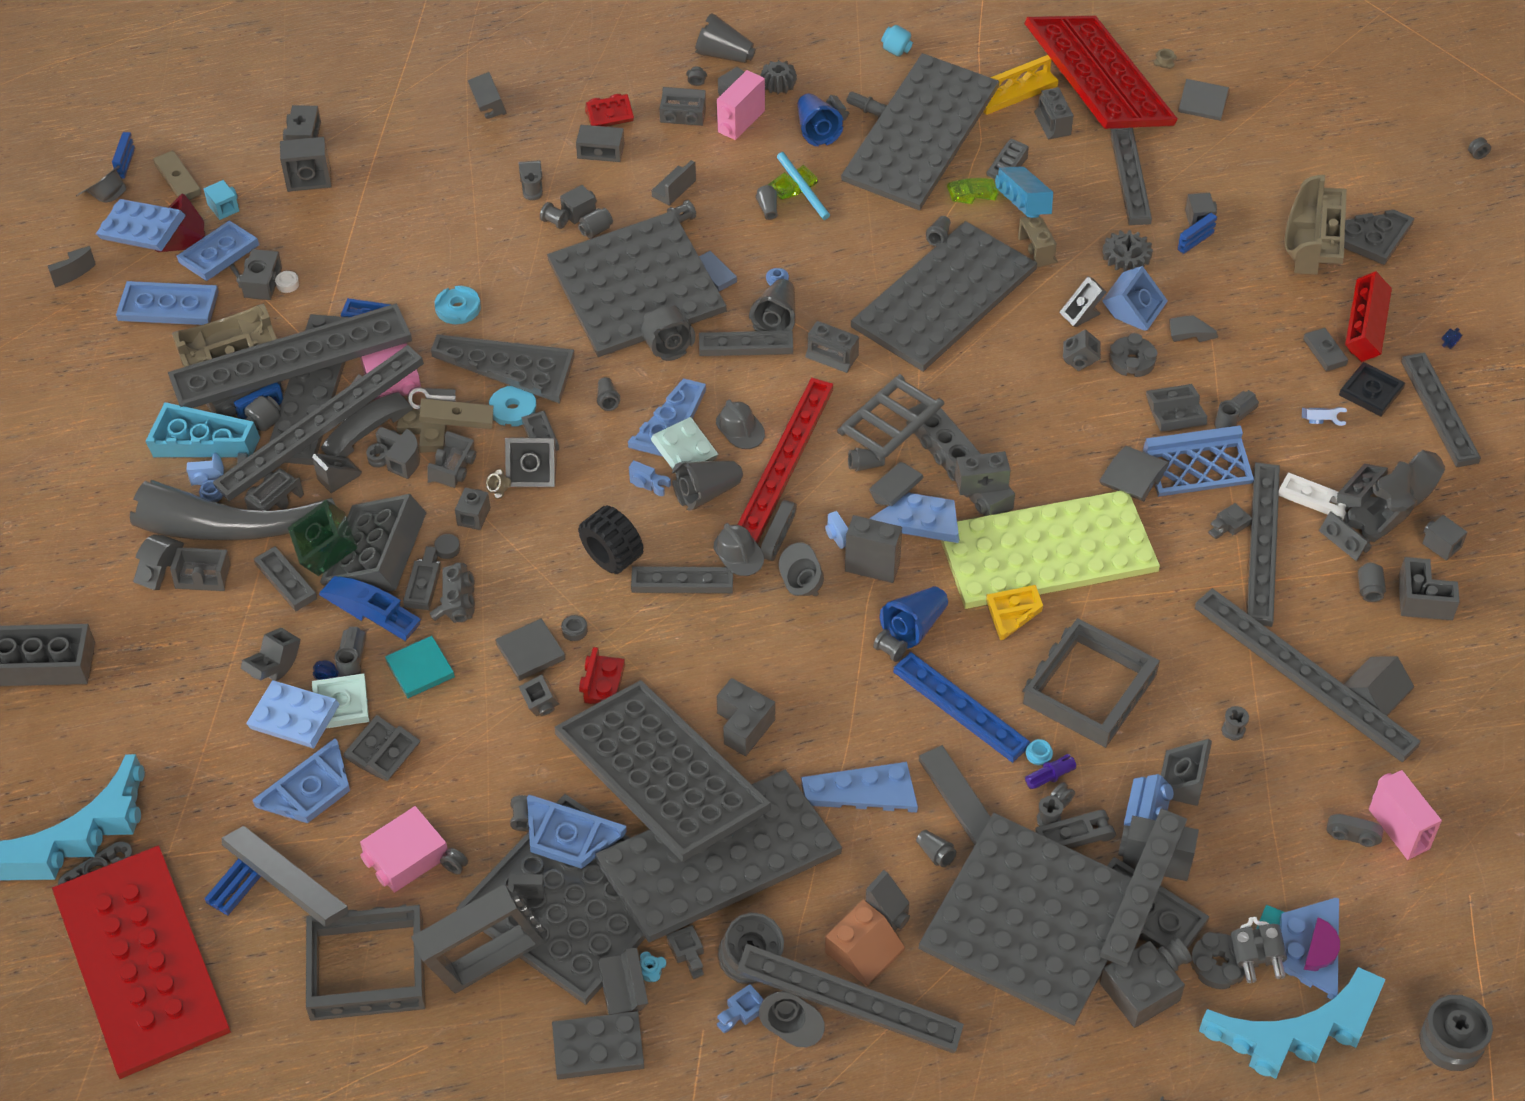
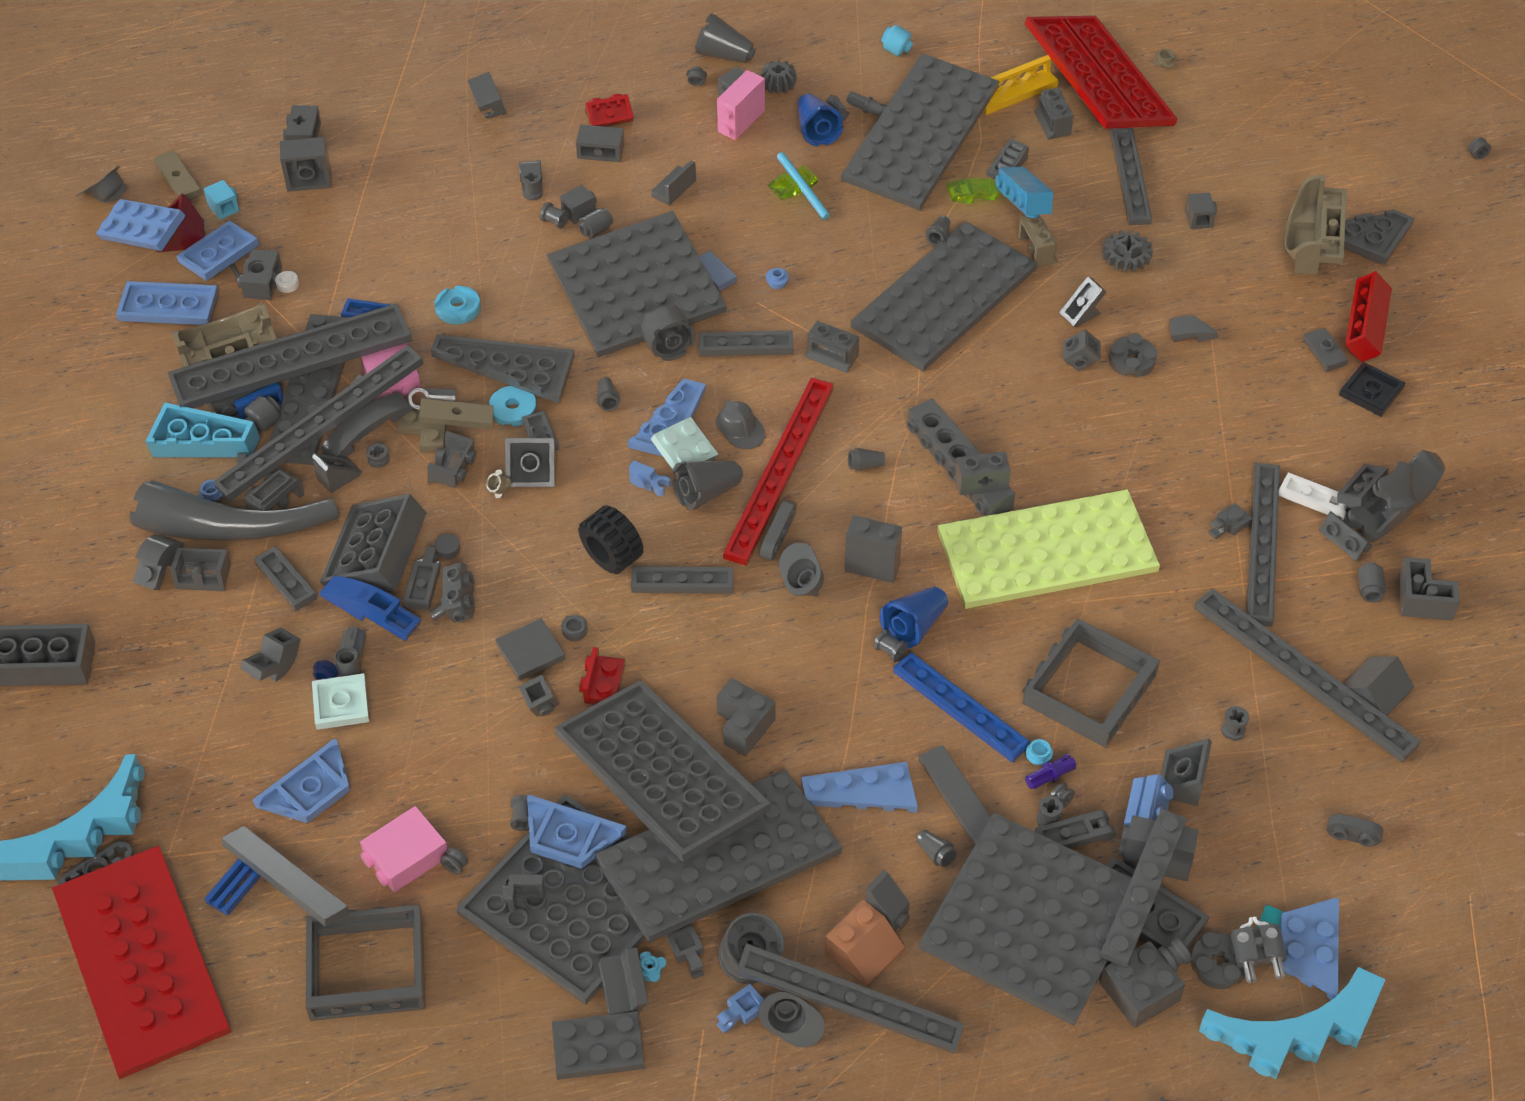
(79, 263): dark grey slope -> none
(123, 154): blue tile -> none
(205, 470): light blue plate -> none
(293, 714): light blue plate -> none
(322, 538): clear green brick -> none
(381, 748): dark grey slope -> none
(402, 451): dark grey brick -> none
(419, 667): teal tile -> none
(469, 922): dark grey window -> none
(472, 508): dark grey brick -> none
(683, 106): dark grey window -> none
(688, 211): dark grey bush -> none
(738, 550): dark grey piece -> none
(767, 199): dark grey cone -> none
(775, 308): dark grey cone -> none
(836, 529): light blue plate -> none
(895, 484): dark grey slope -> none
(897, 435): dark grey bar -> none
(923, 517): medium blue wing -> none
(1013, 608): yellow wing -> none
(1134, 472): dark grey slope -> none
(1135, 299): medium blue slope -> none
(1176, 407): dark grey slope -> none
(1197, 233): blue tile -> none
(1198, 442): medium blue fence -> none
(1204, 99): dark grey slope -> none
(1234, 410): dark grey piece -> none
(1318, 415): plate -> none
(1323, 946): magenta tile -> none
(1404, 814): bright pink brick -> none
(1441, 410): dark grey tile -> none
(1444, 537): dark grey brick -> none
(1451, 338): clear blue plate -> none
(1456, 1032): dark grey wheel -> none

